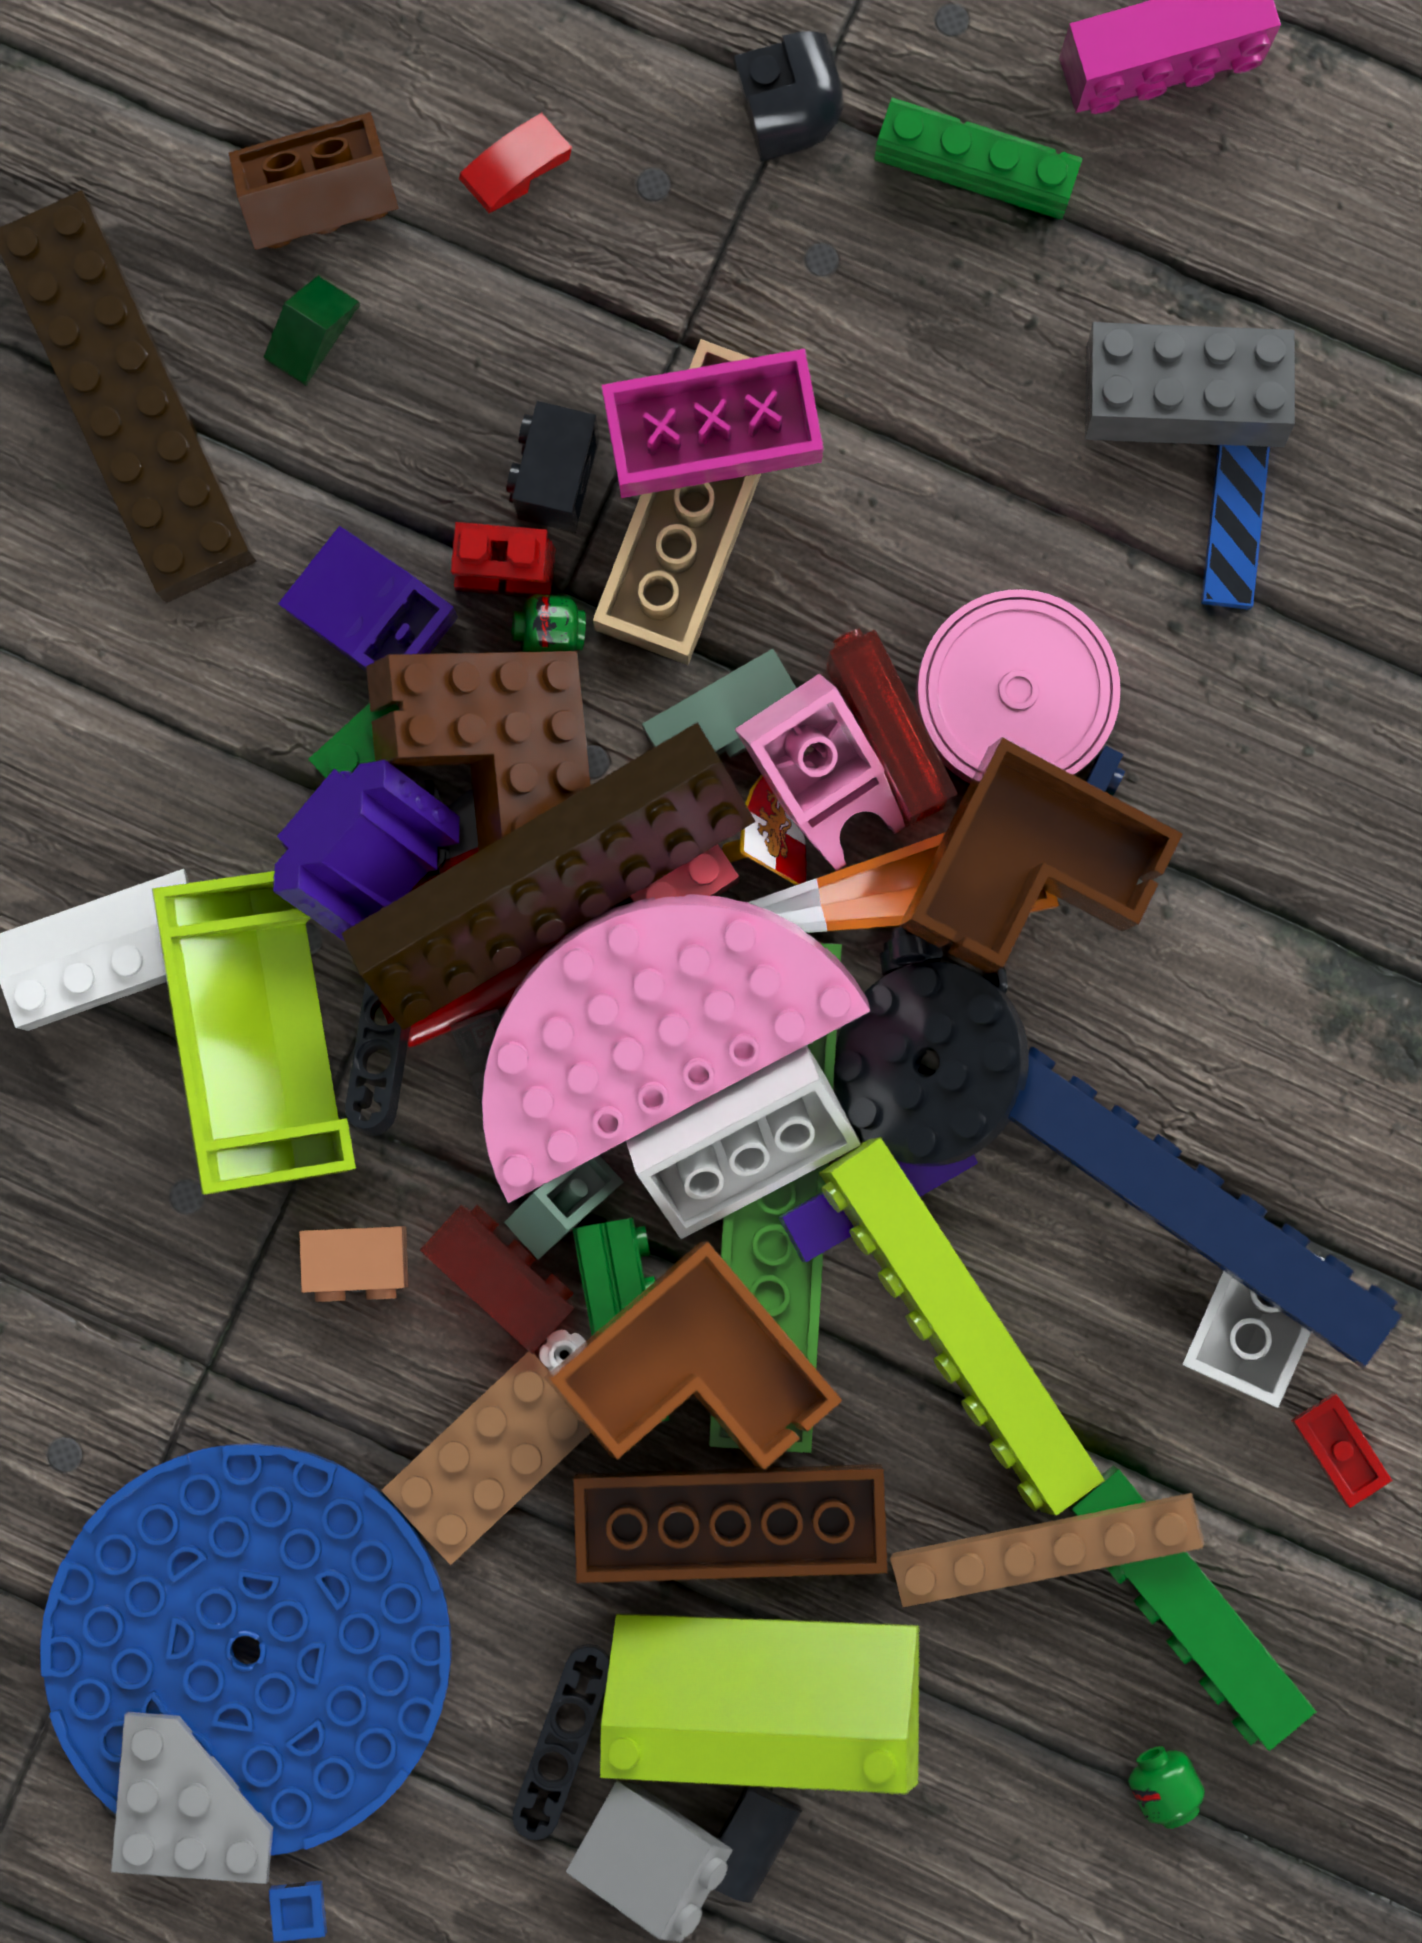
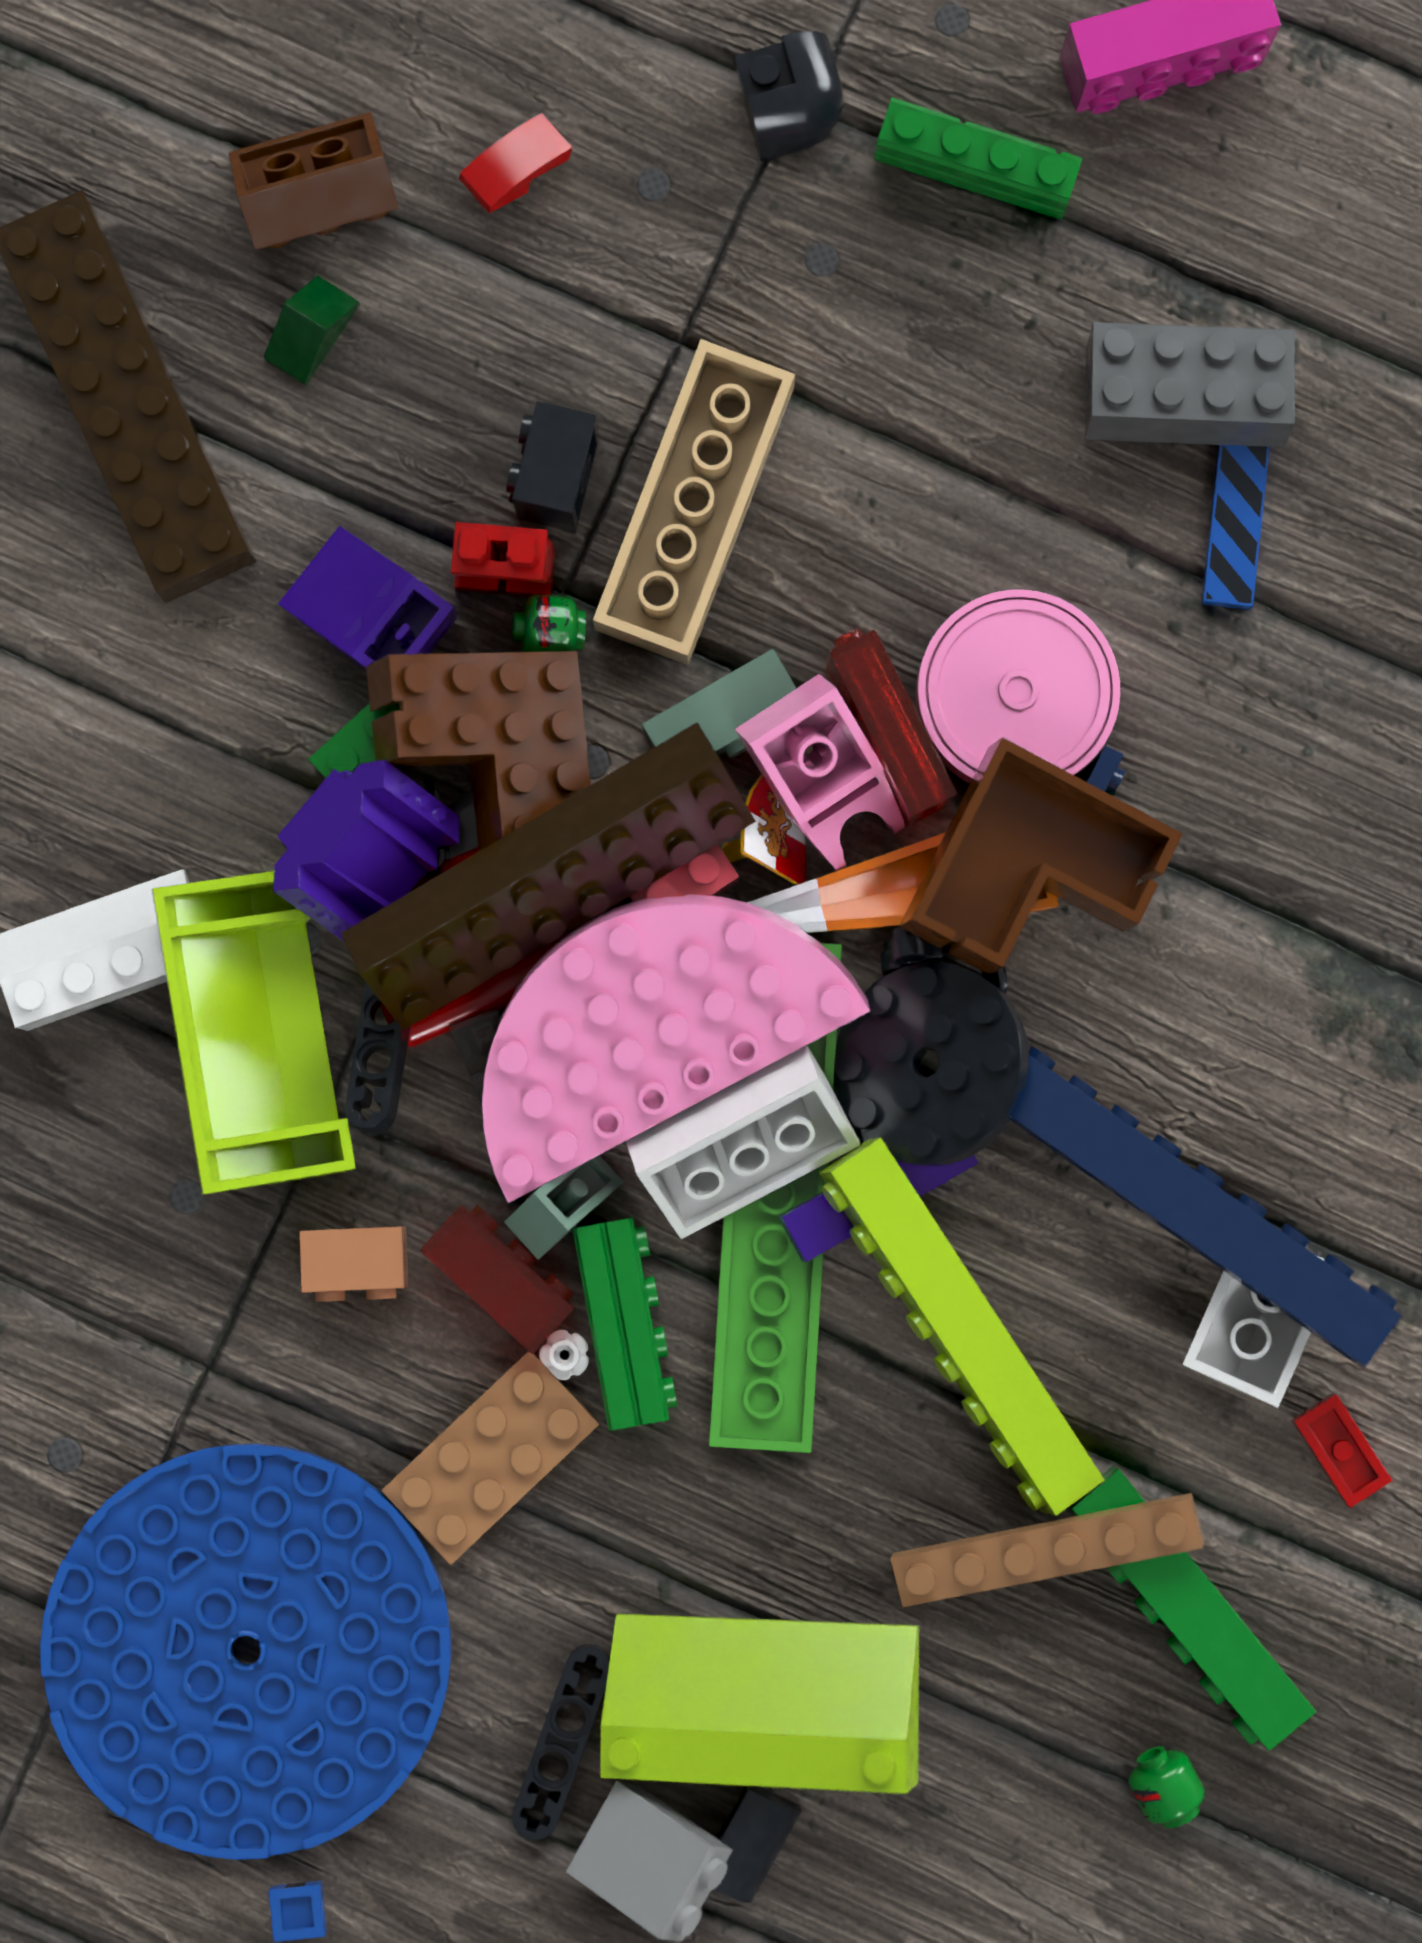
(183, 1809): light grey plate -> none
(700, 1337): dark orange piece -> none
(713, 423): dark pink brick -> none
(730, 1523): reddish brown brick -> none

